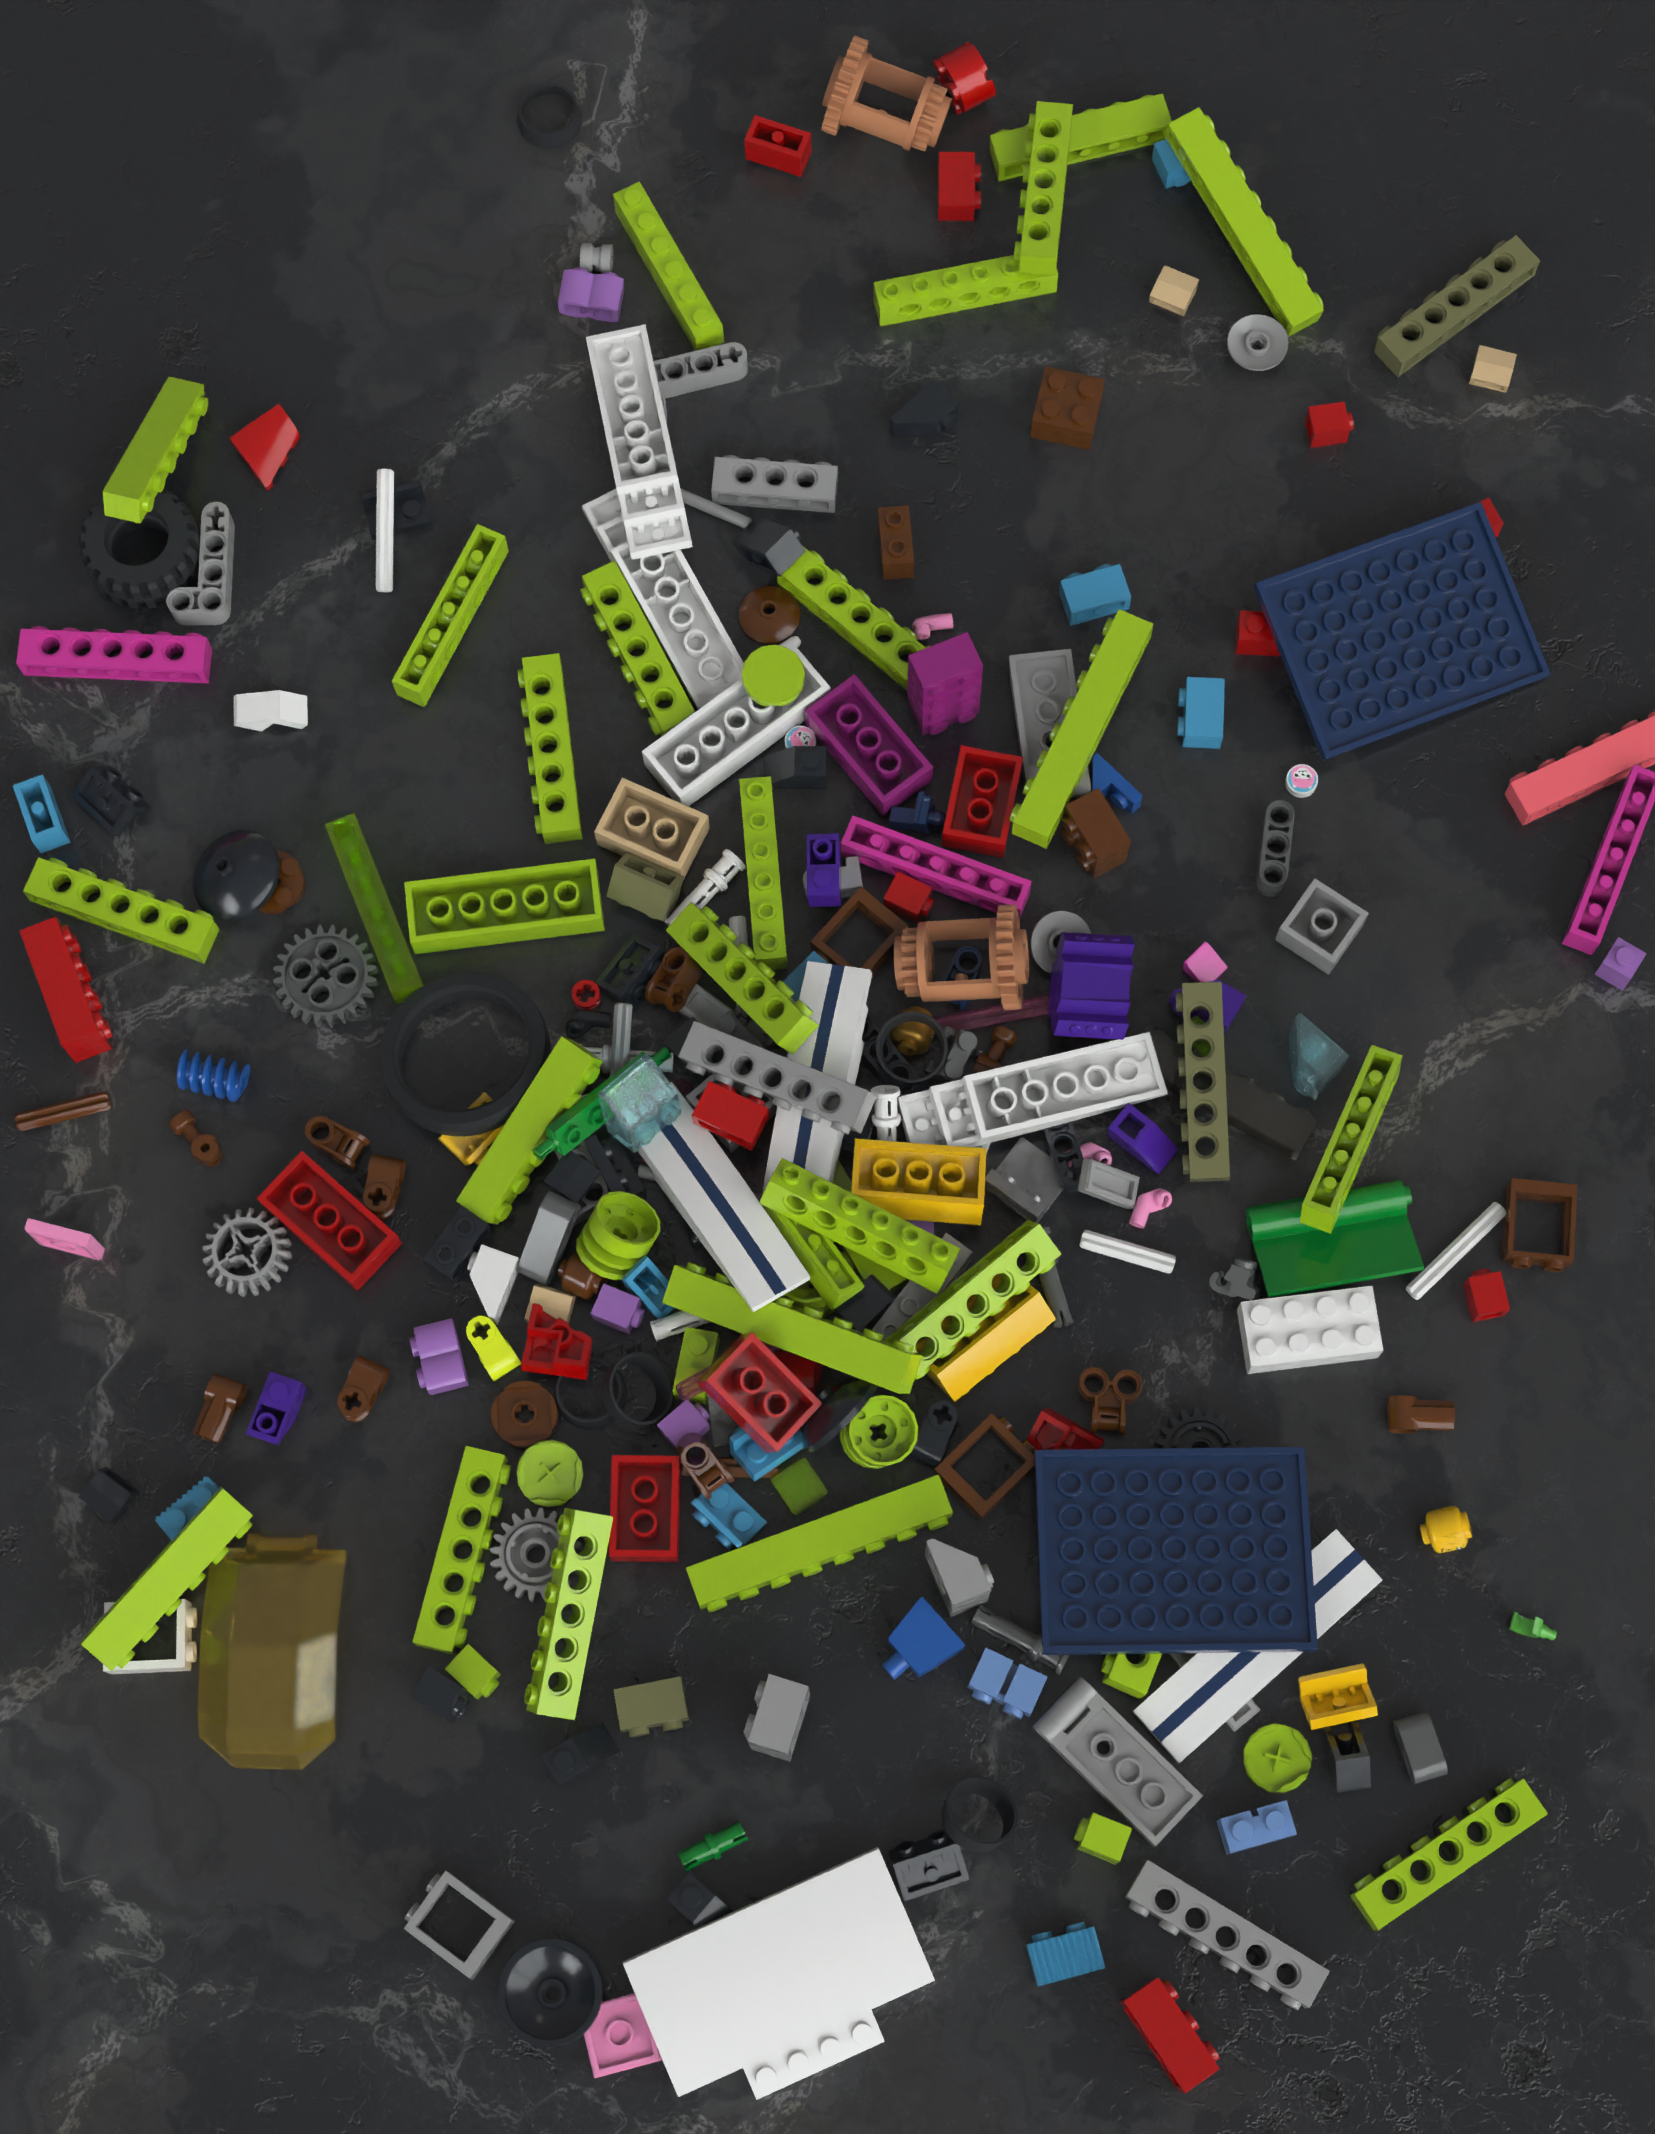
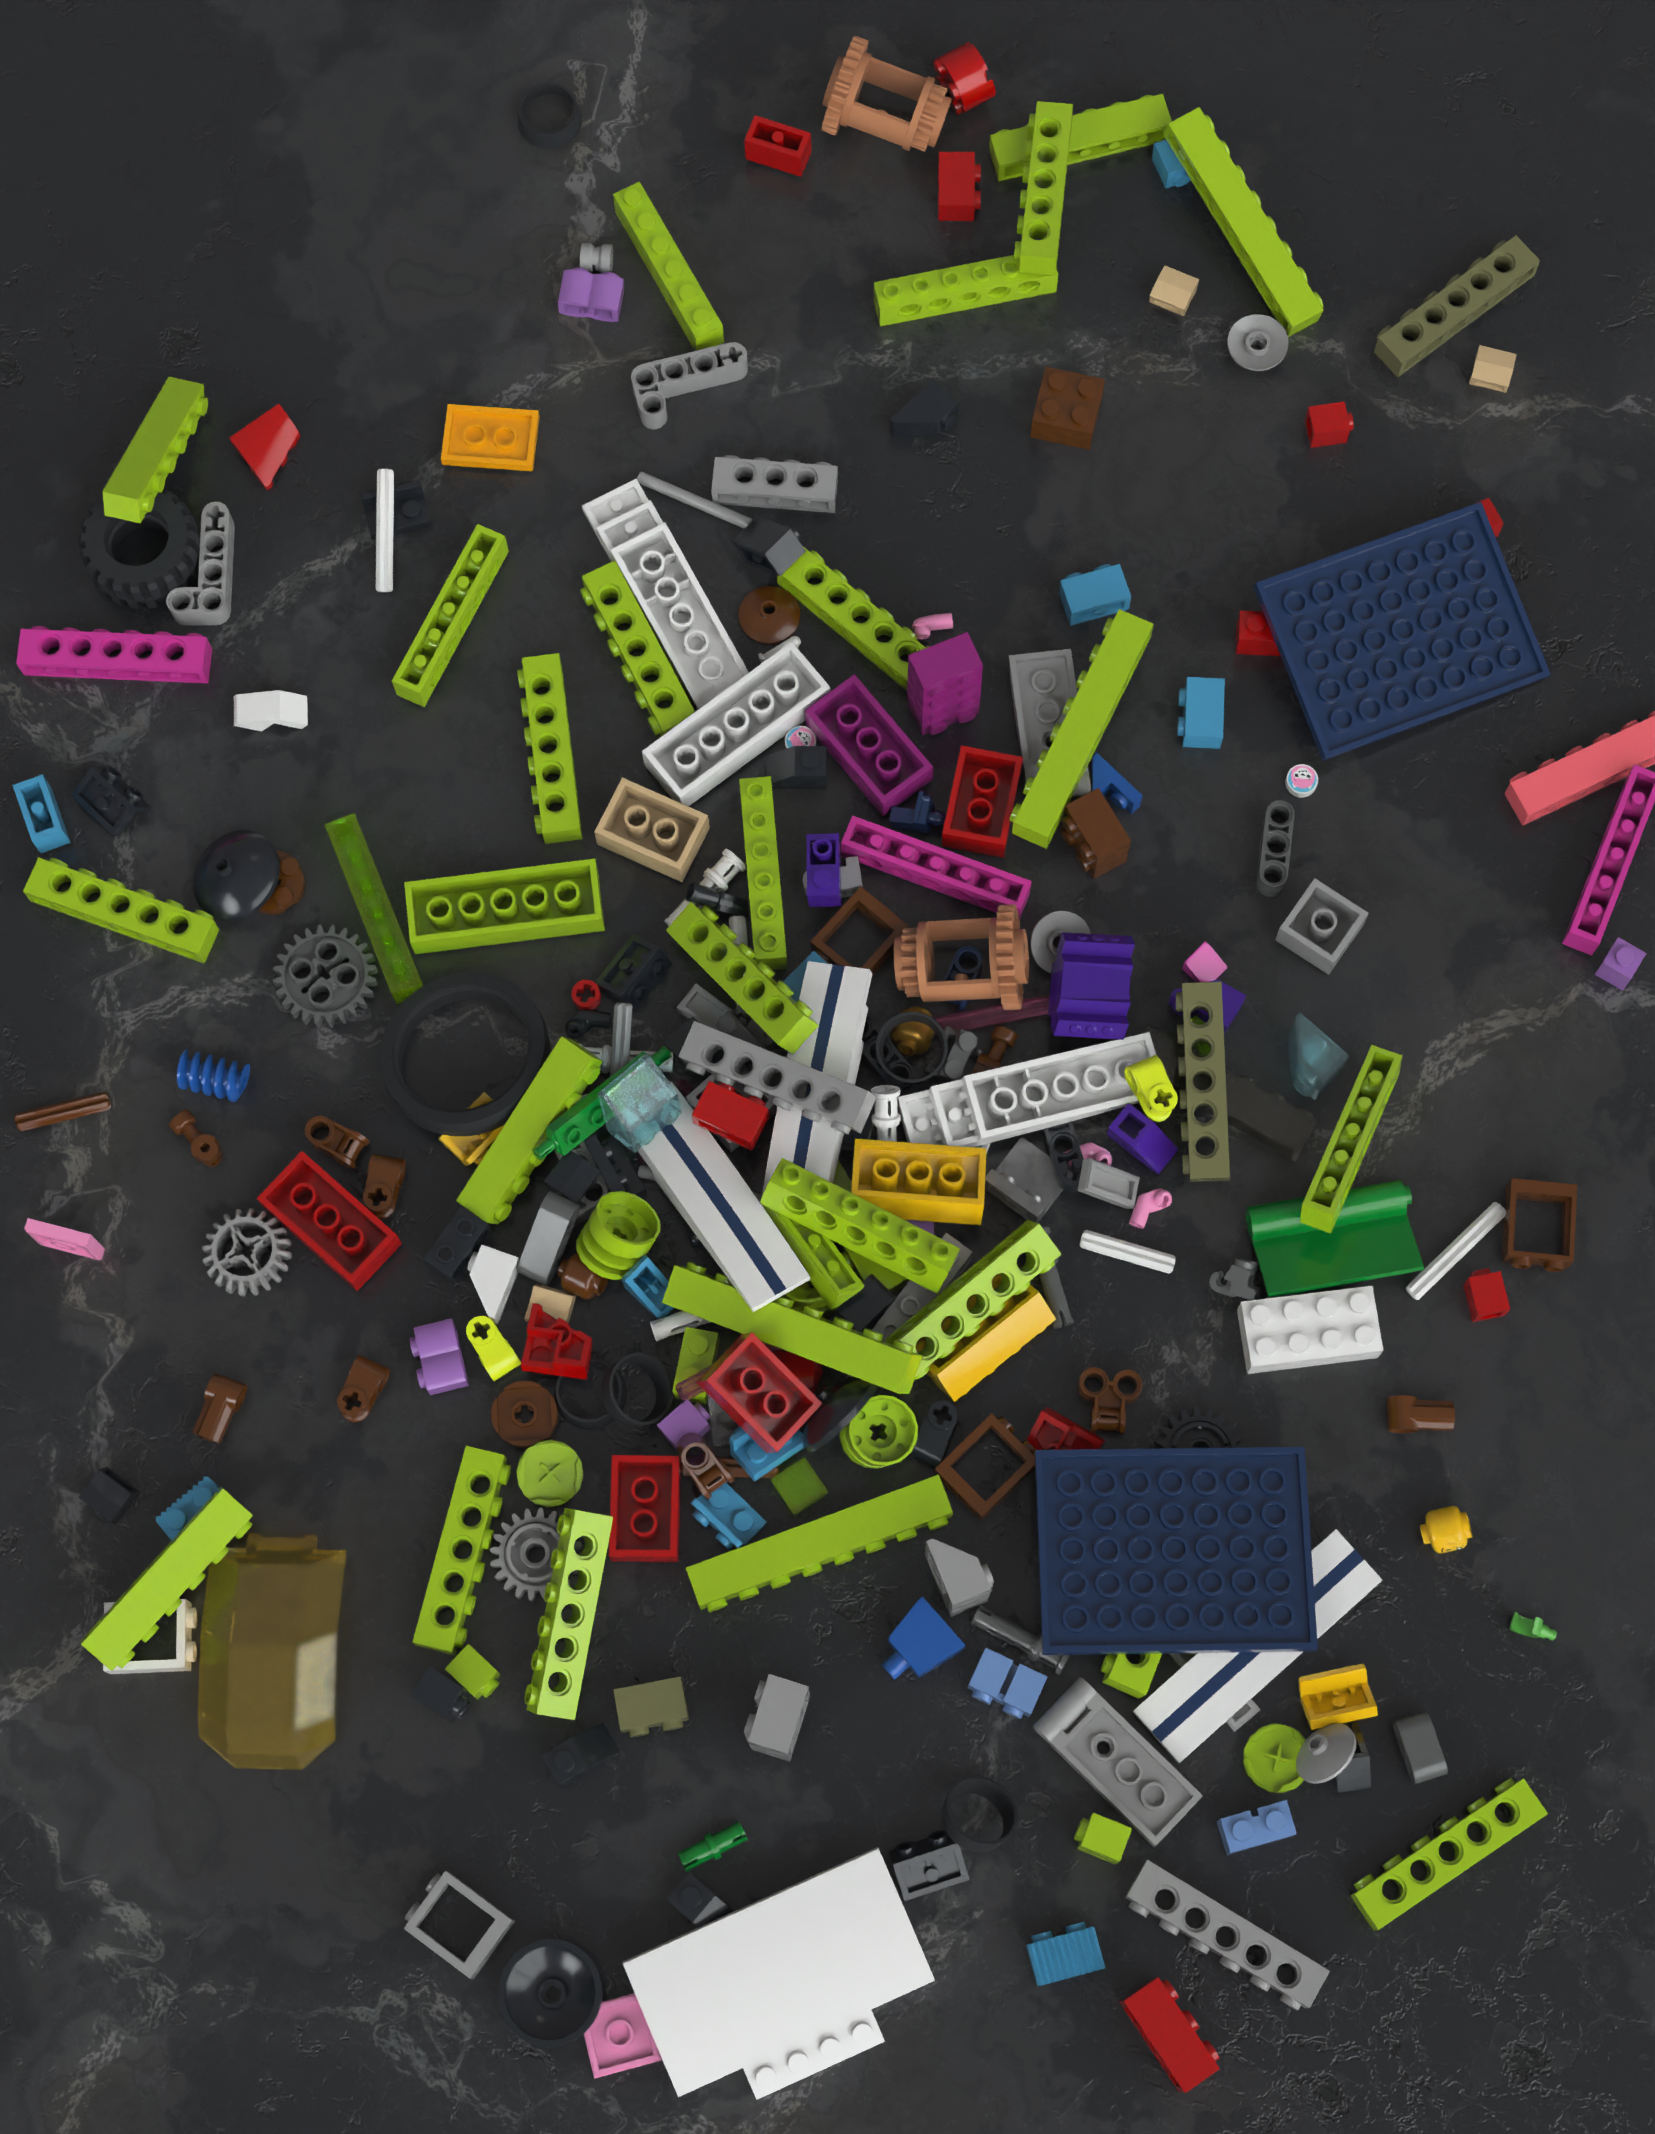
(67, 989): red brick -> none
(276, 1408): dark purple slope -> none
(490, 437): none -> light orange plate
(617, 1309): medium lavender brick -> none
(638, 442): white slope -> none
(645, 886): olive brick -> none
(675, 979): reddish brown piece -> none
(716, 899): none -> black axle
(773, 675): lime tile -> none
(895, 542): reddish brown brick -> none
(909, 898): red brick -> none
(1151, 1083): none -> neon yellow piece
(1326, 1753): none -> light grey dish

